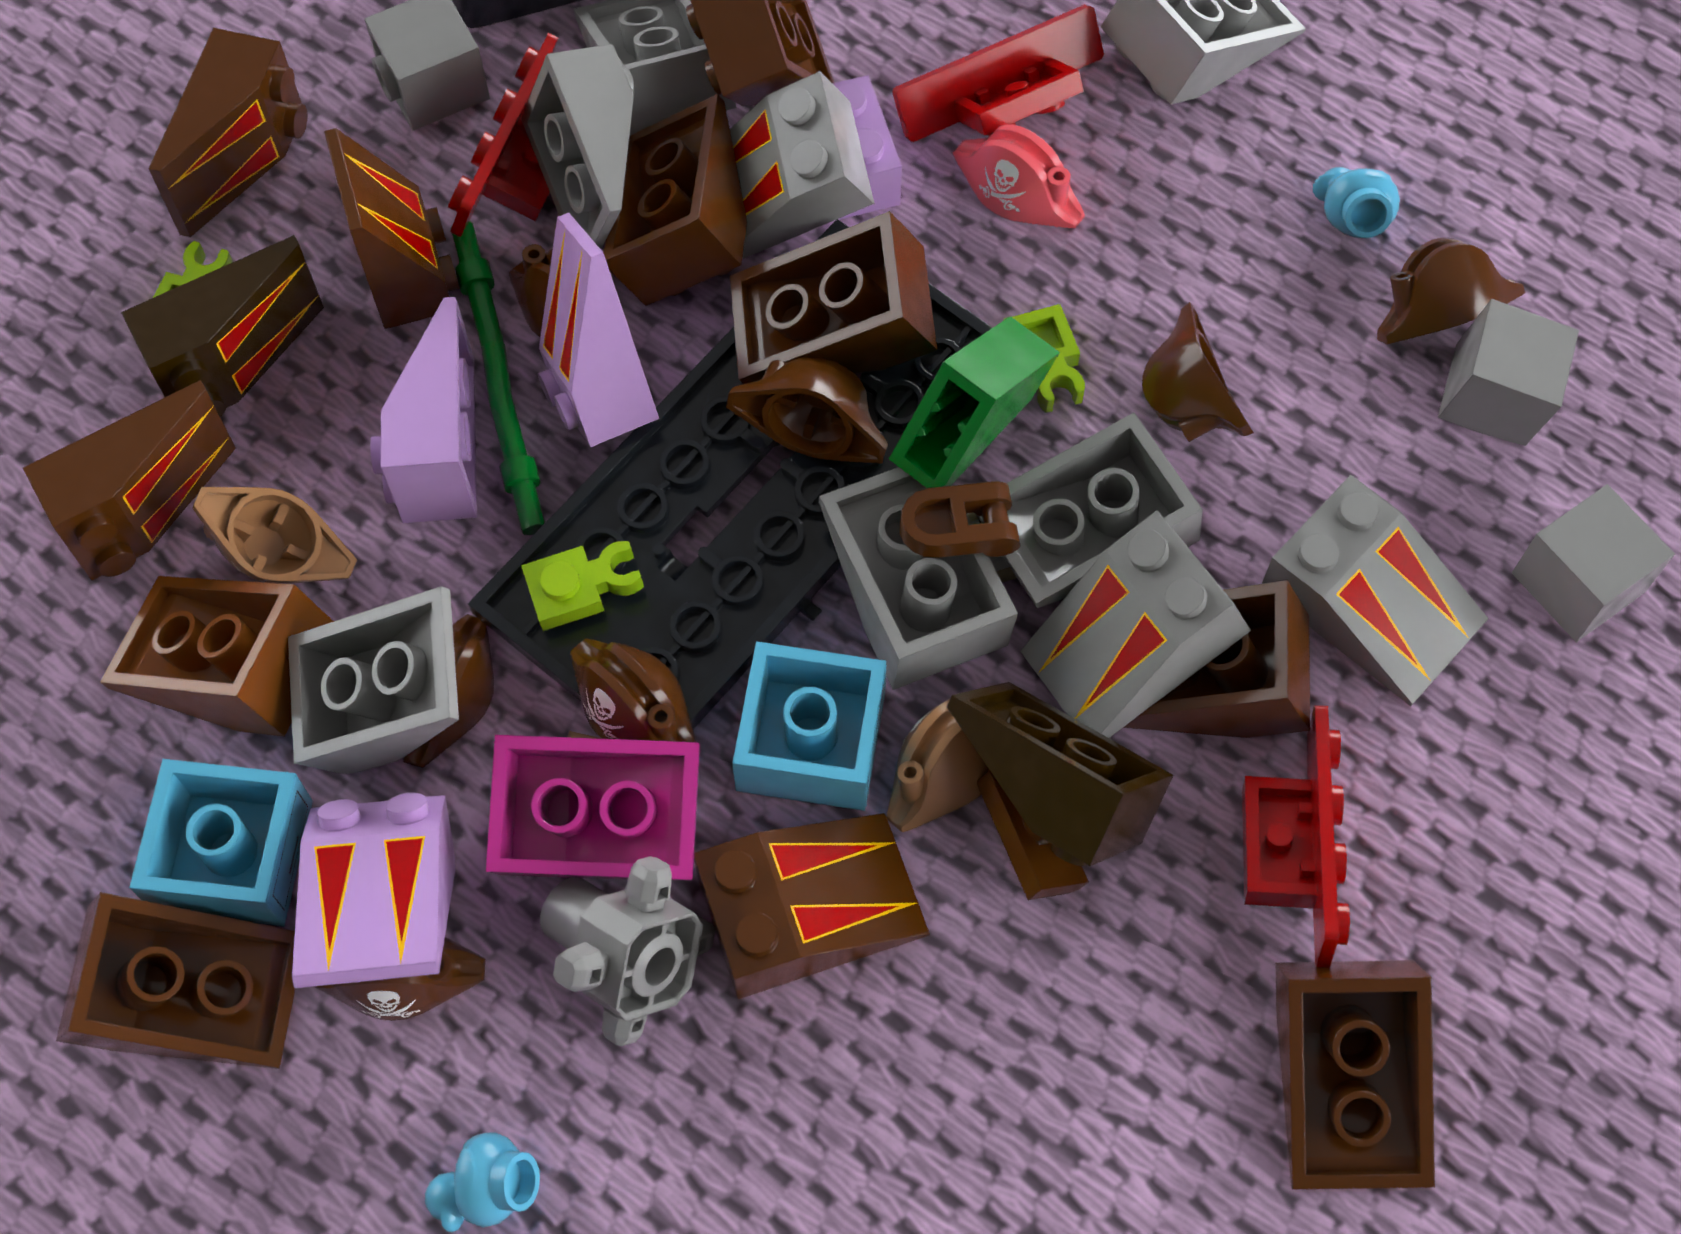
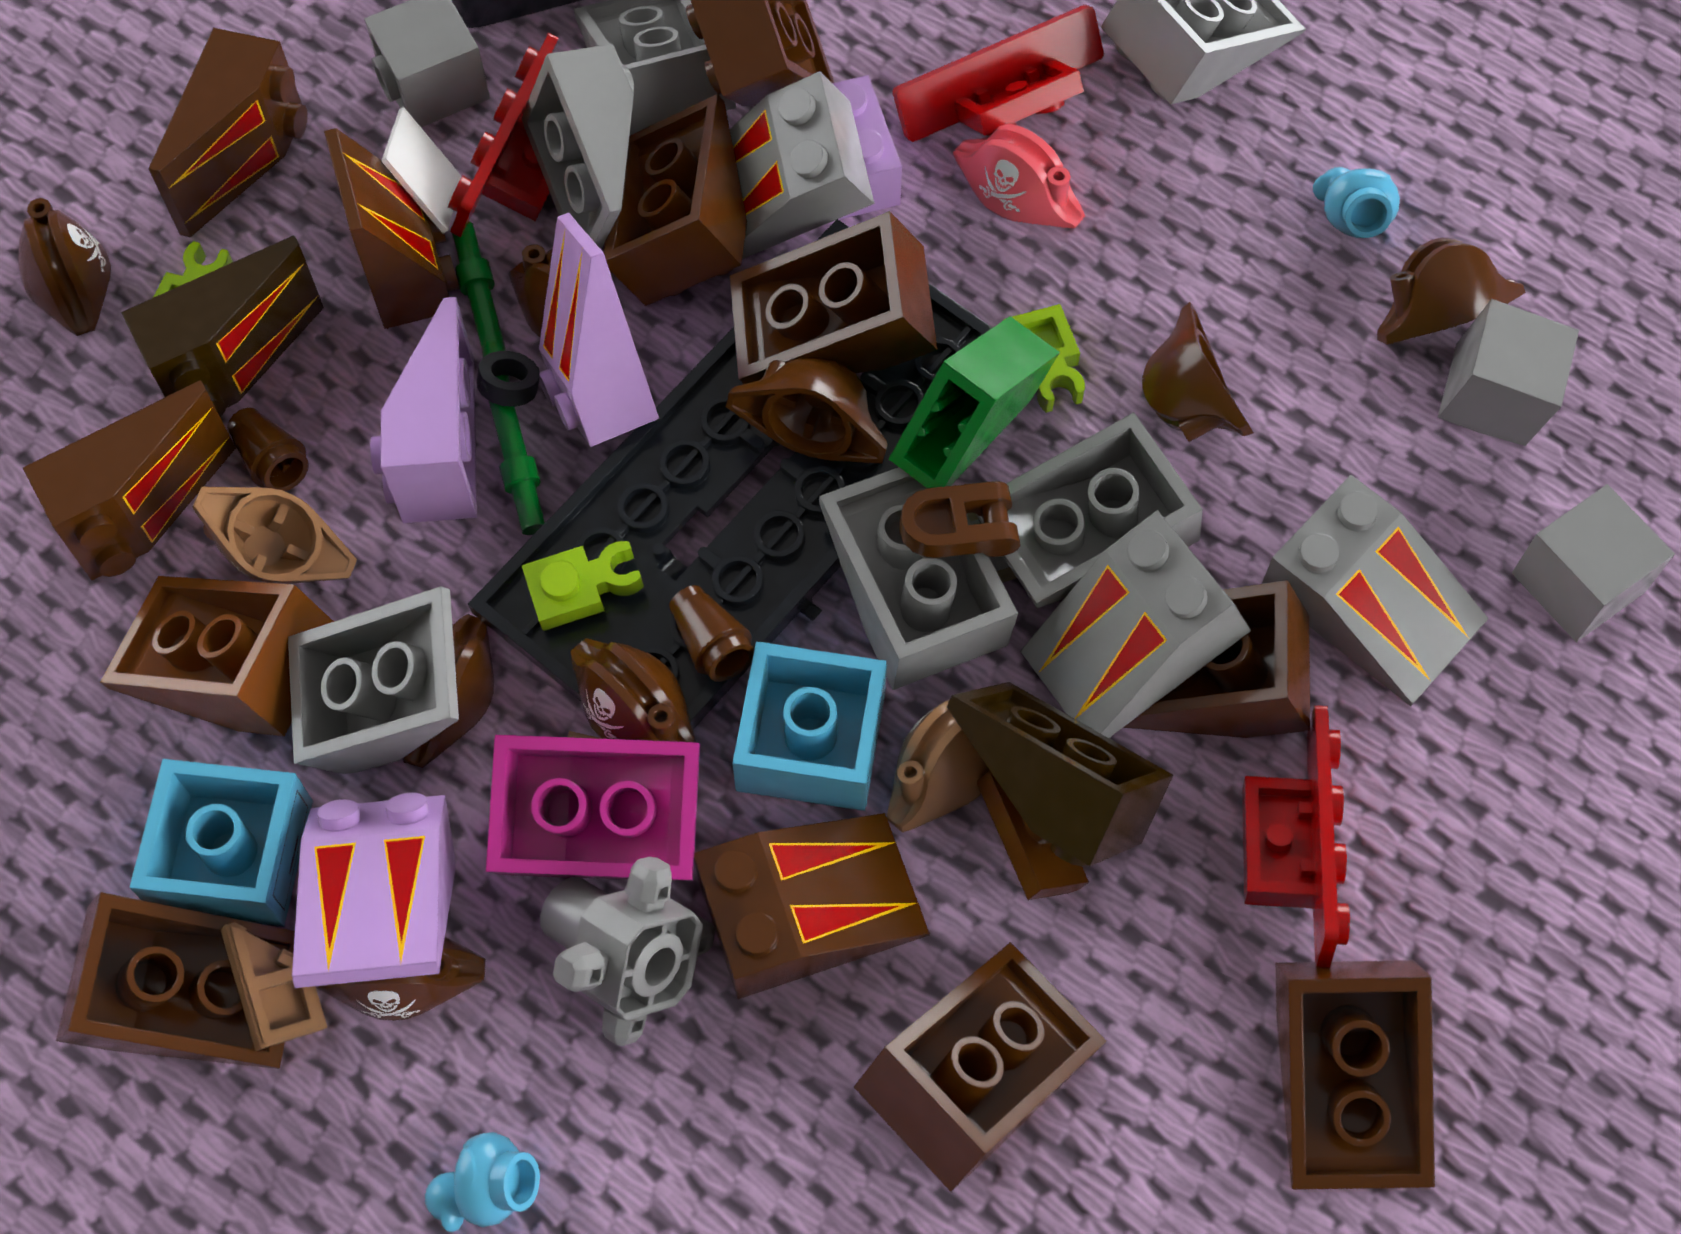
(63, 267): none -> reddish brown hat
(267, 992): none -> medium nougat tile
(268, 450): none -> reddish brown cone
(421, 169): none -> white window
(503, 392): none -> black piece
(712, 635): none -> reddish brown cone
(978, 1065): none -> reddish brown slope

